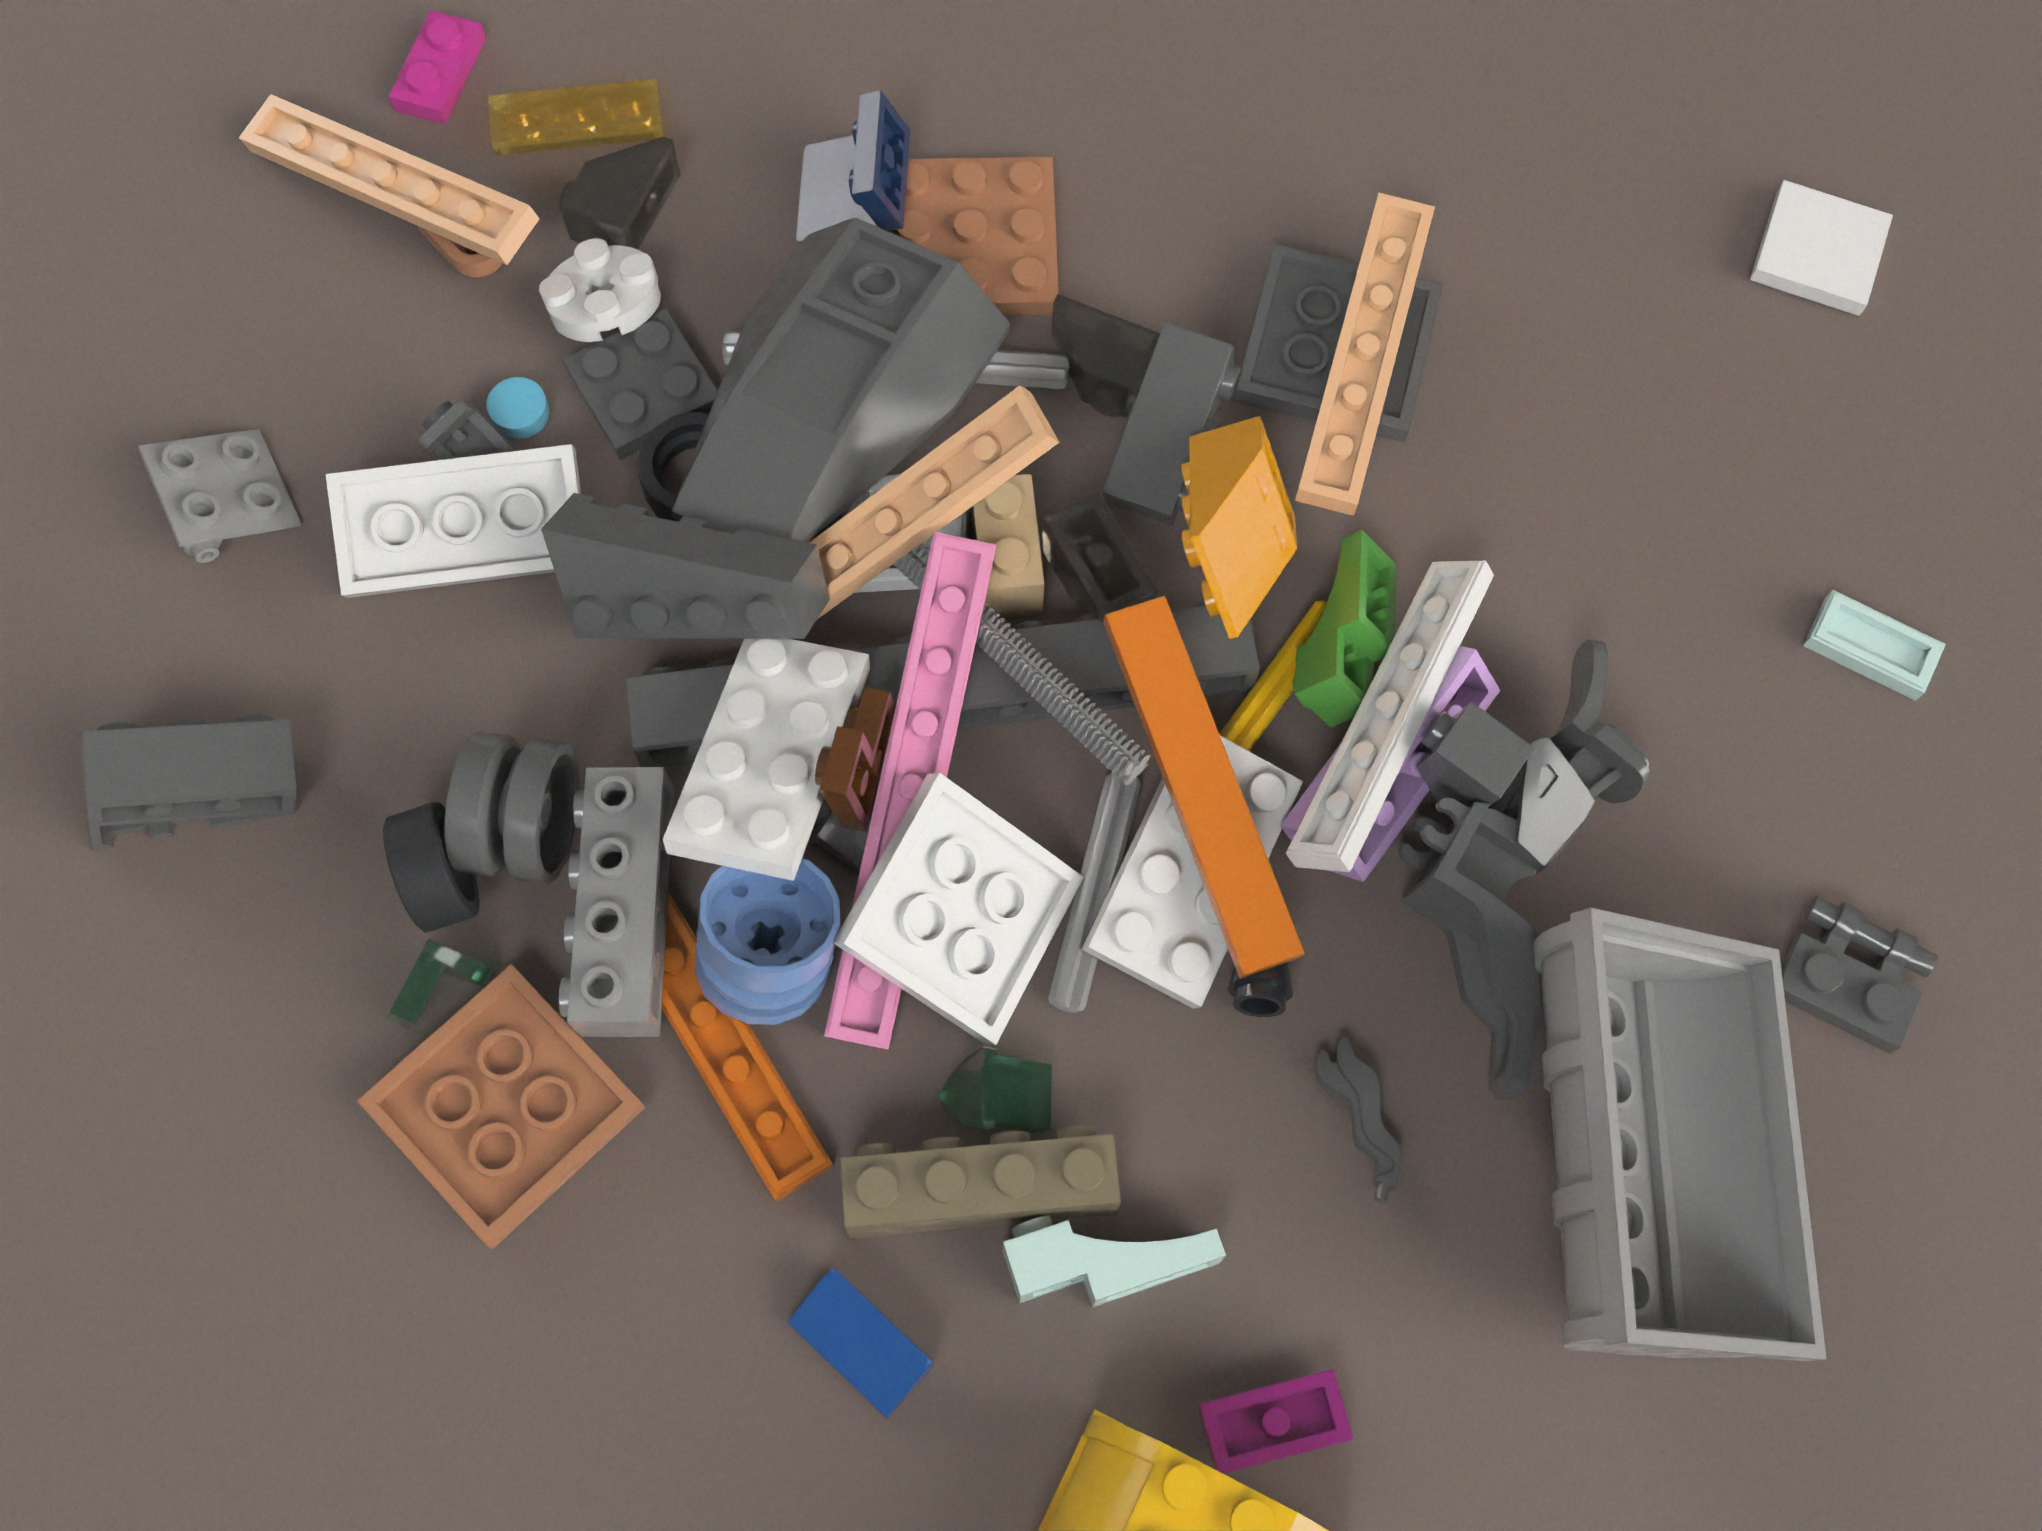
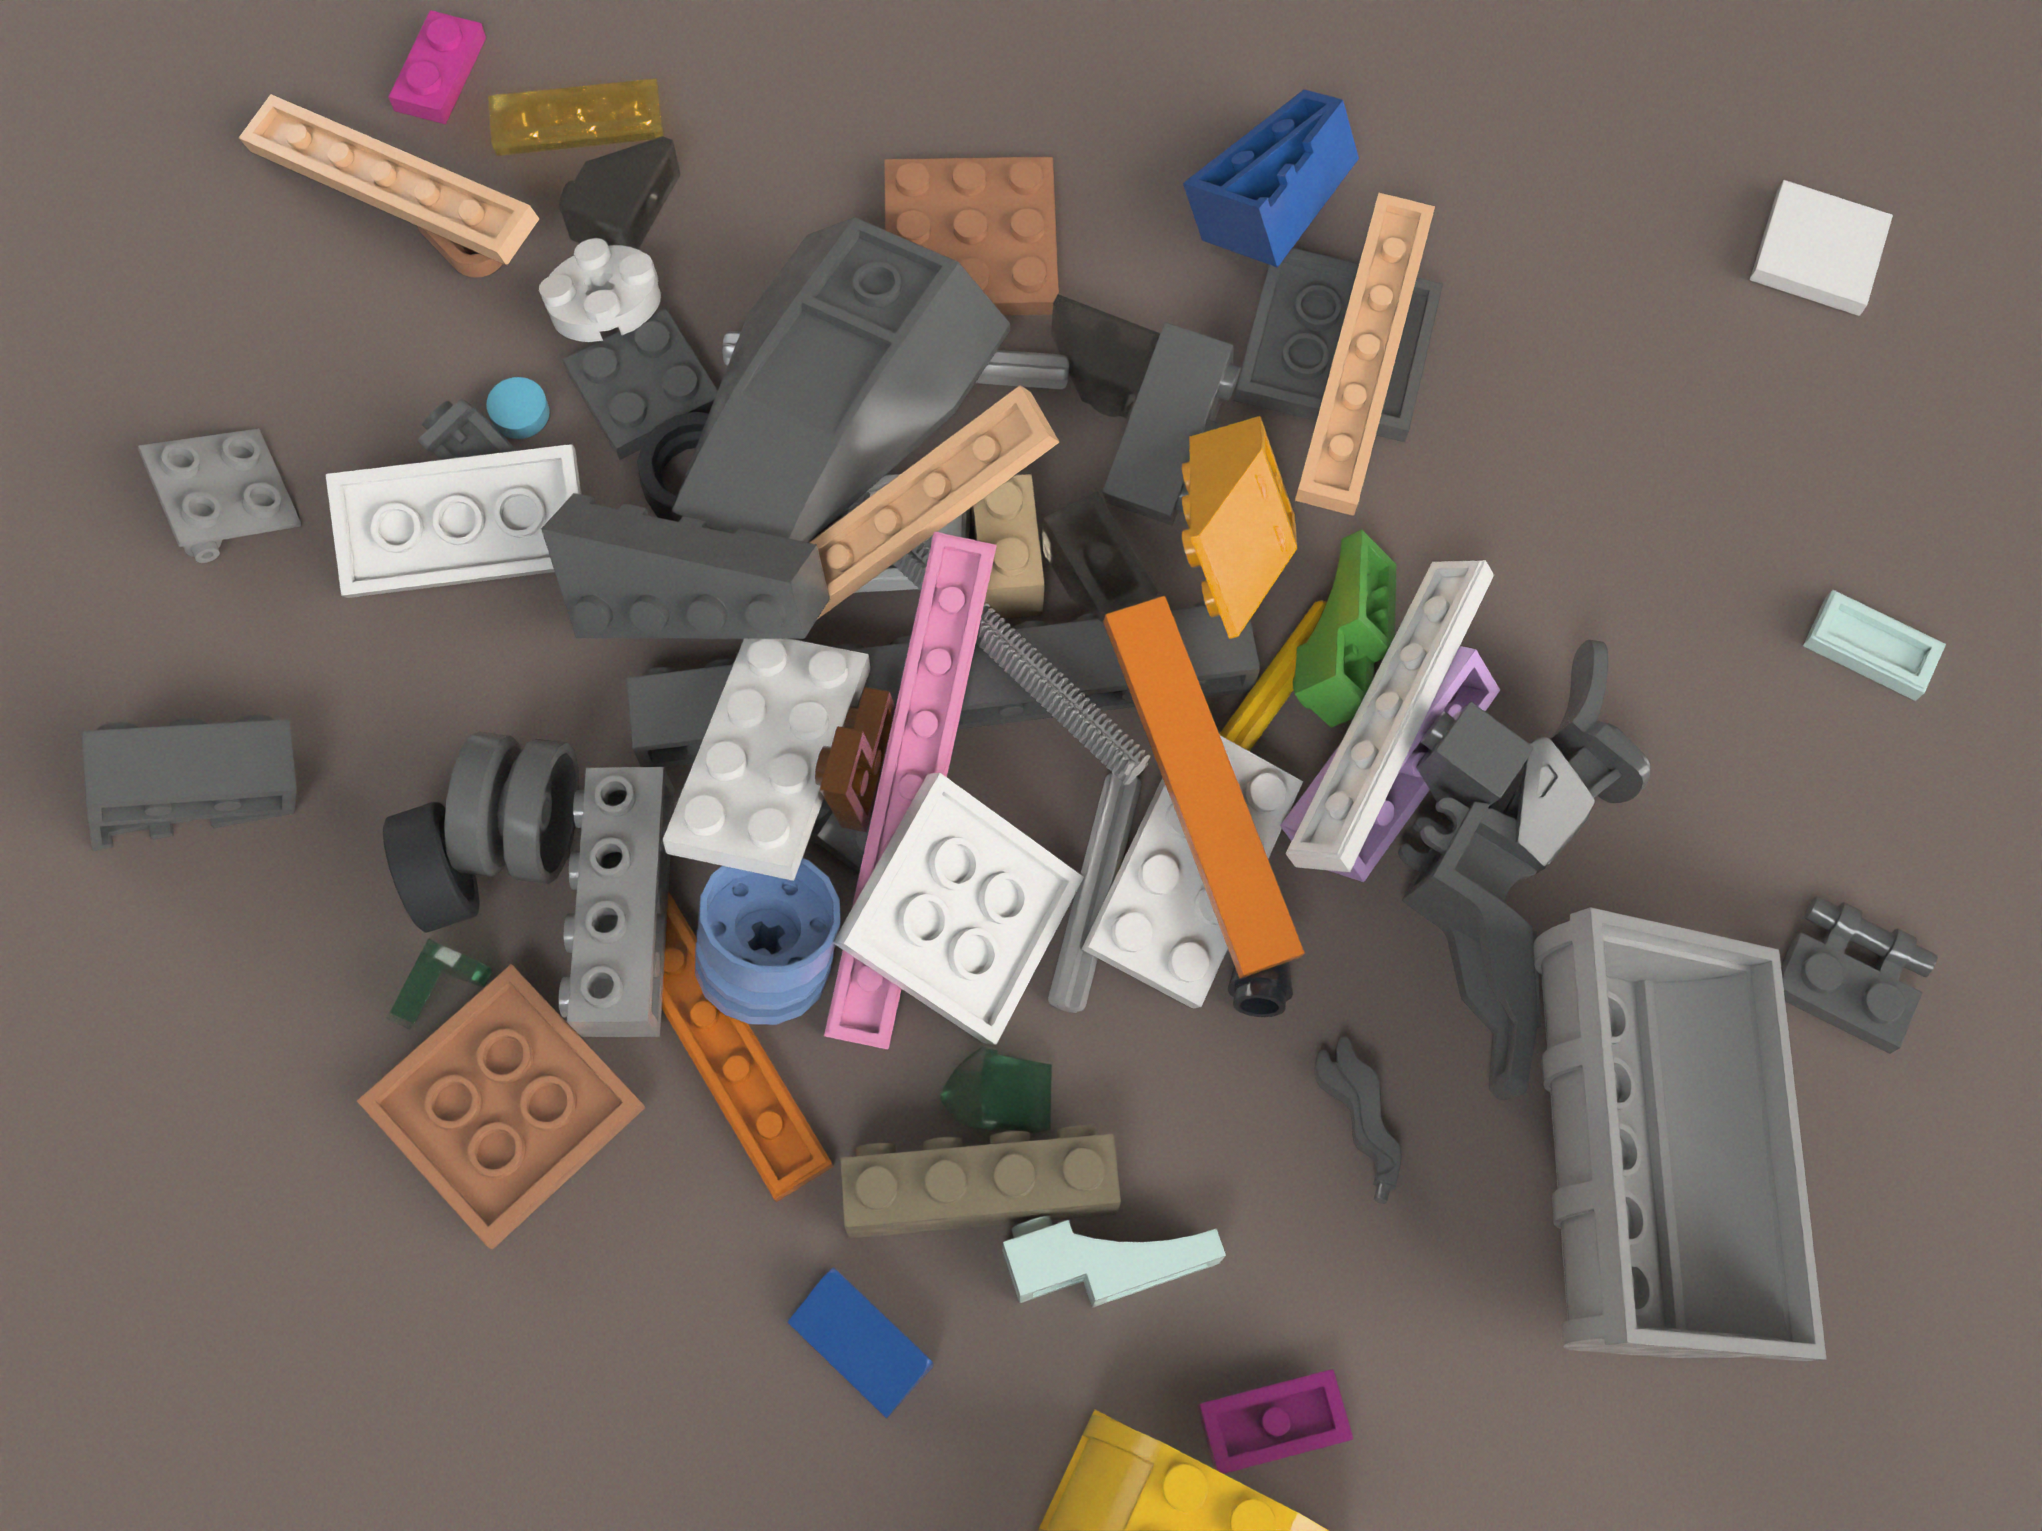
(858, 172): bracket -> none
(1274, 178): none -> blue wedge

